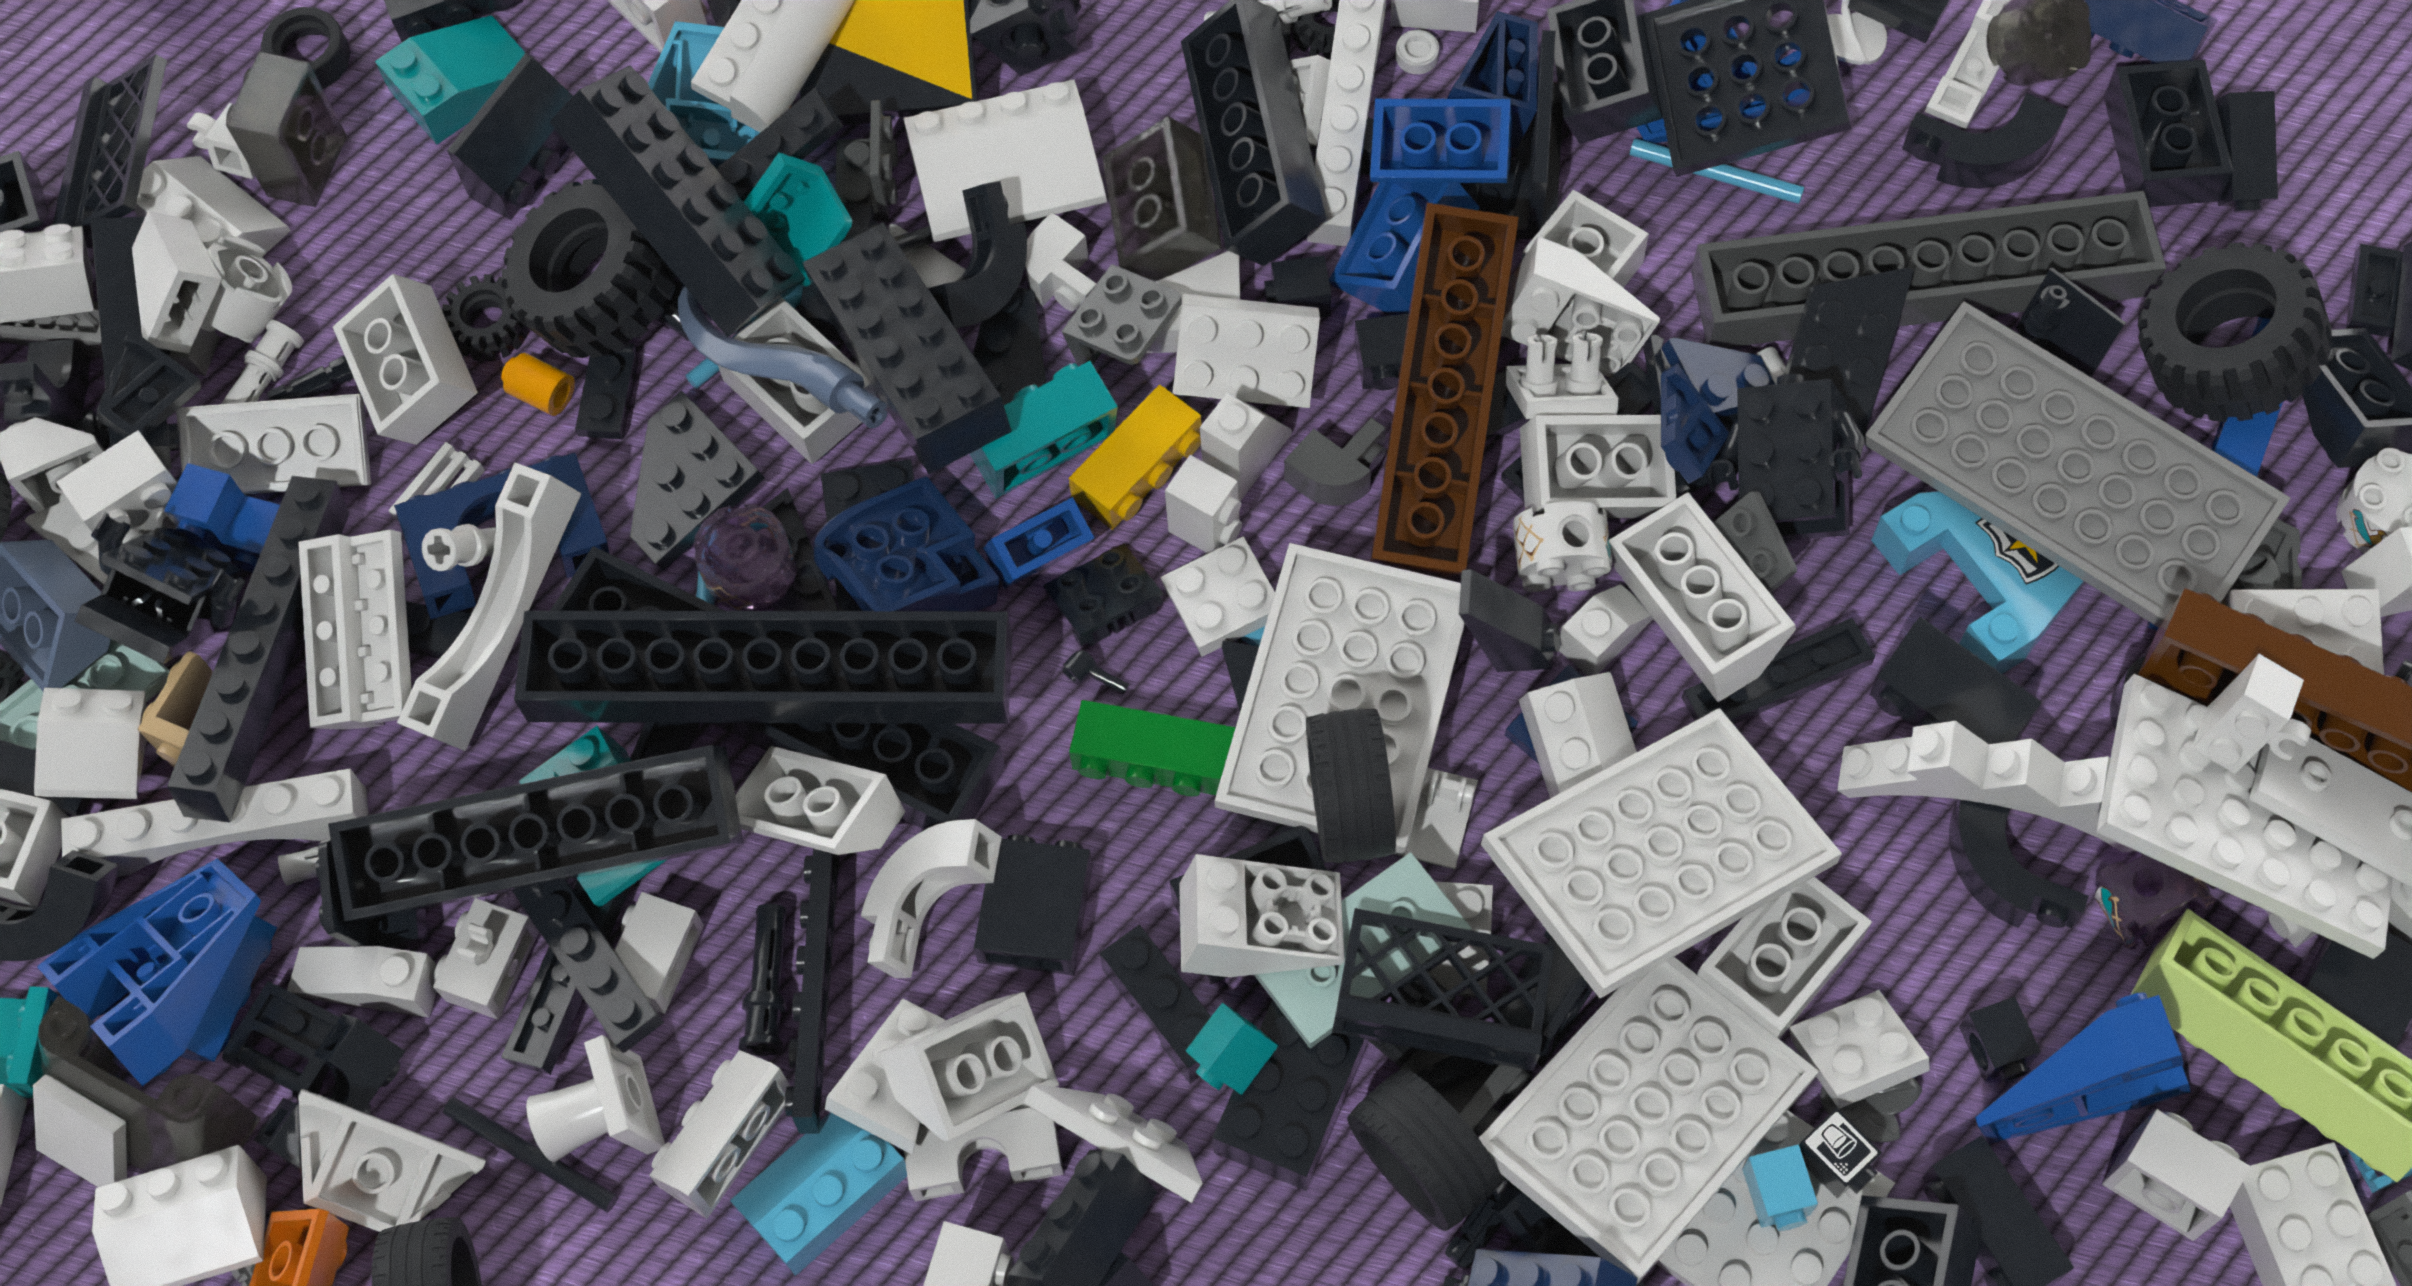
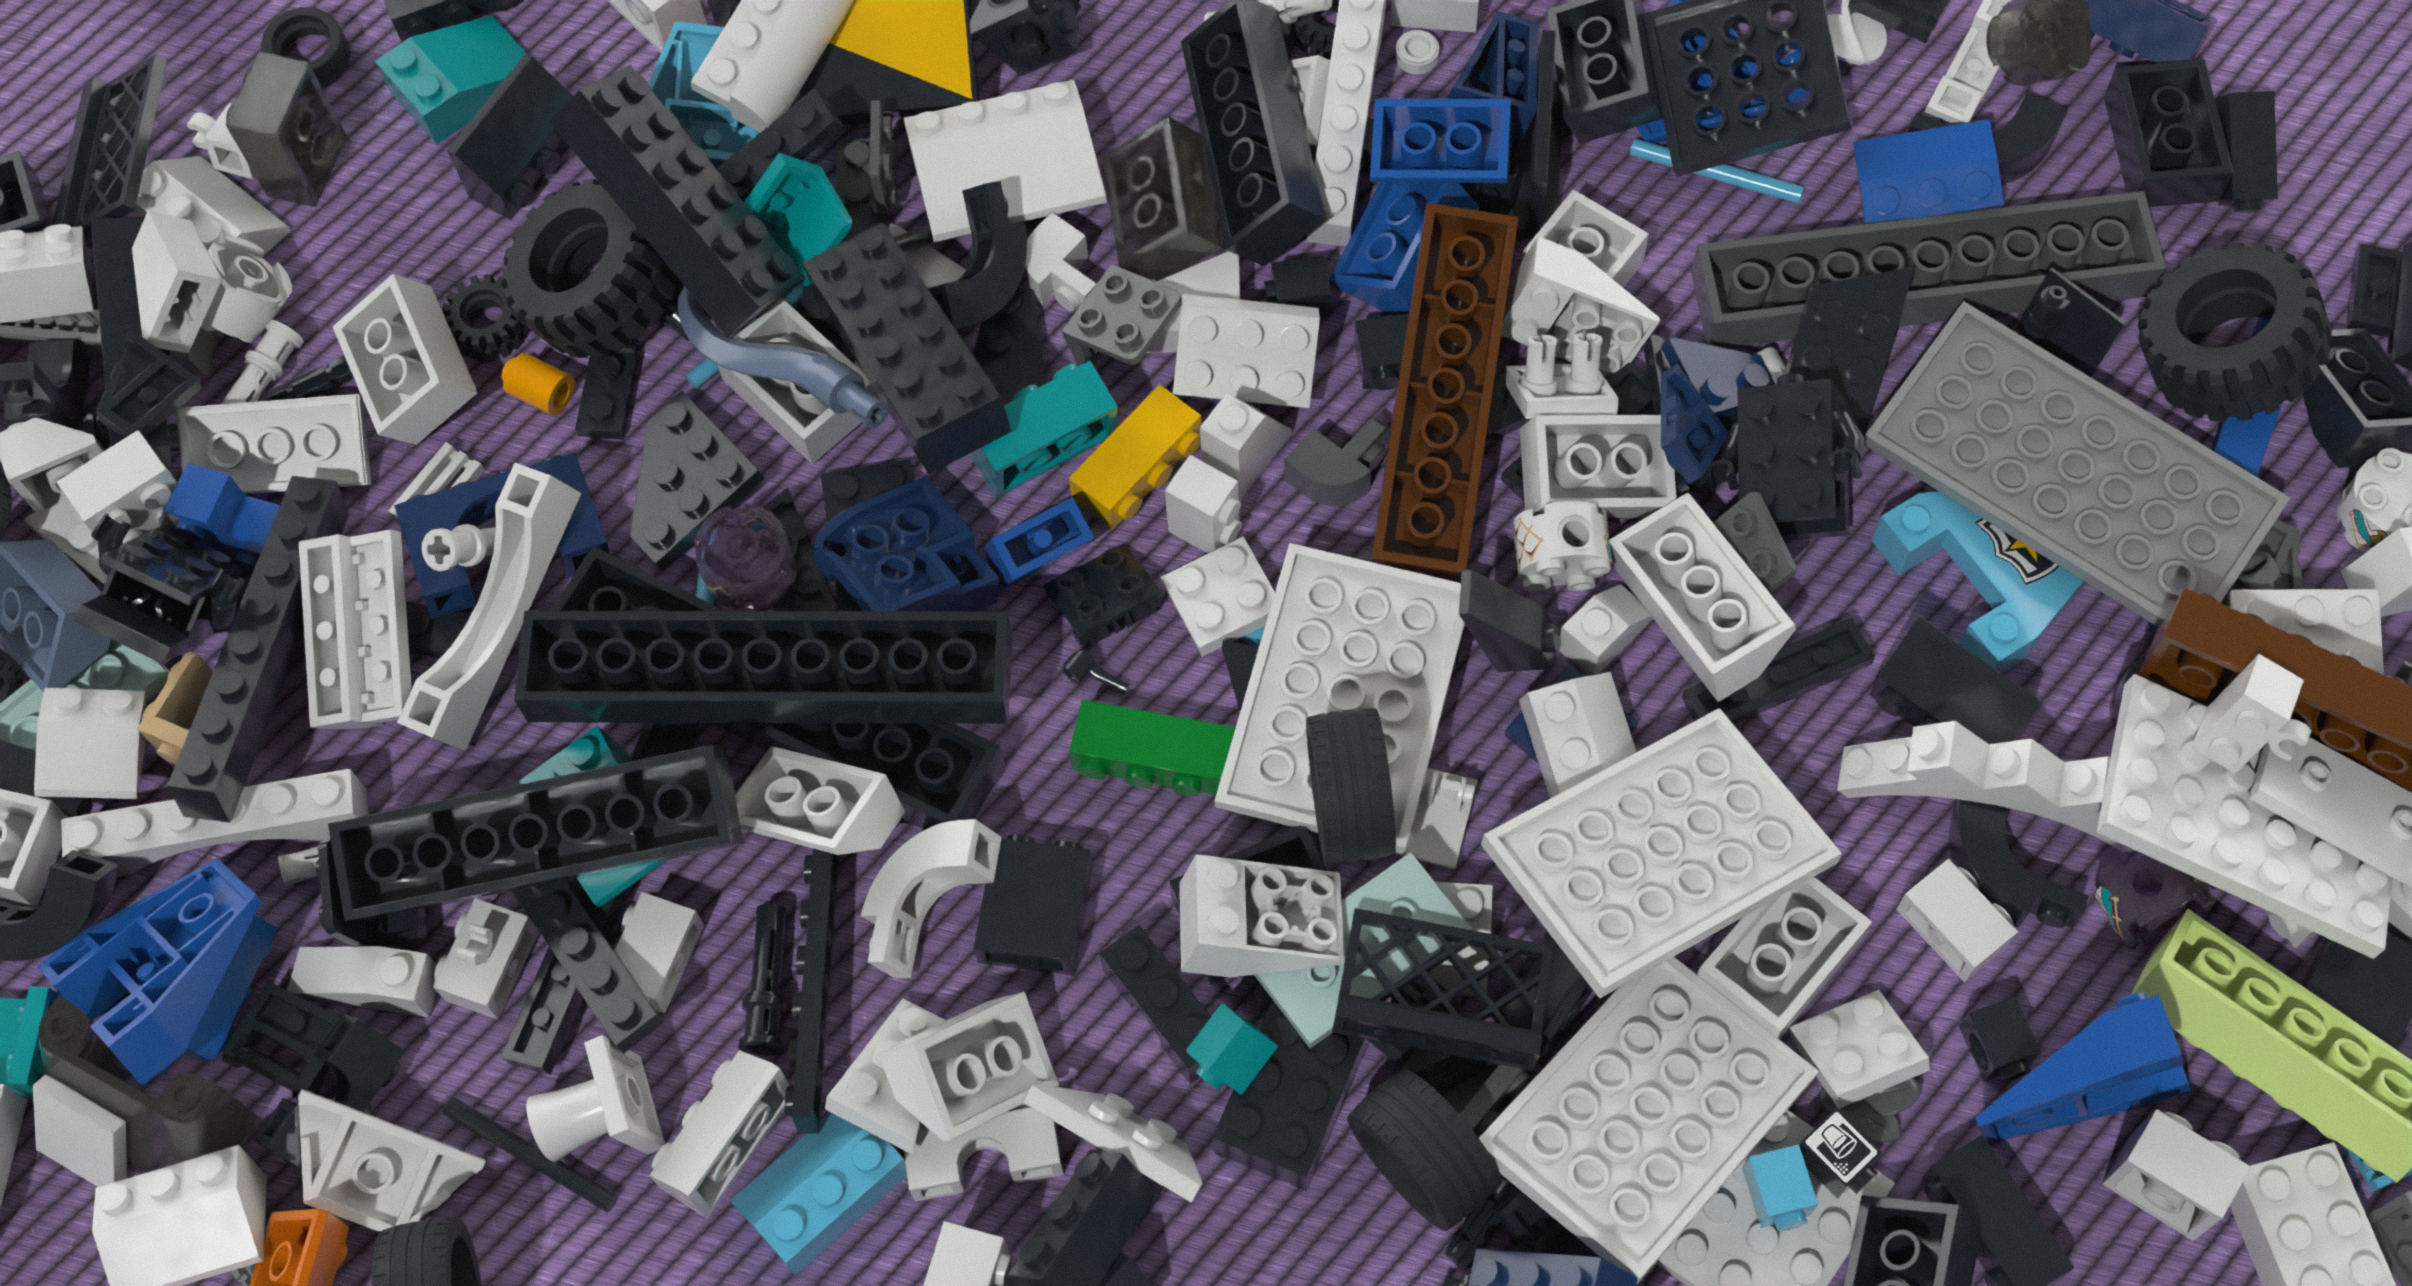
(1928, 173): none -> blue slope
(1957, 919): none -> white brick

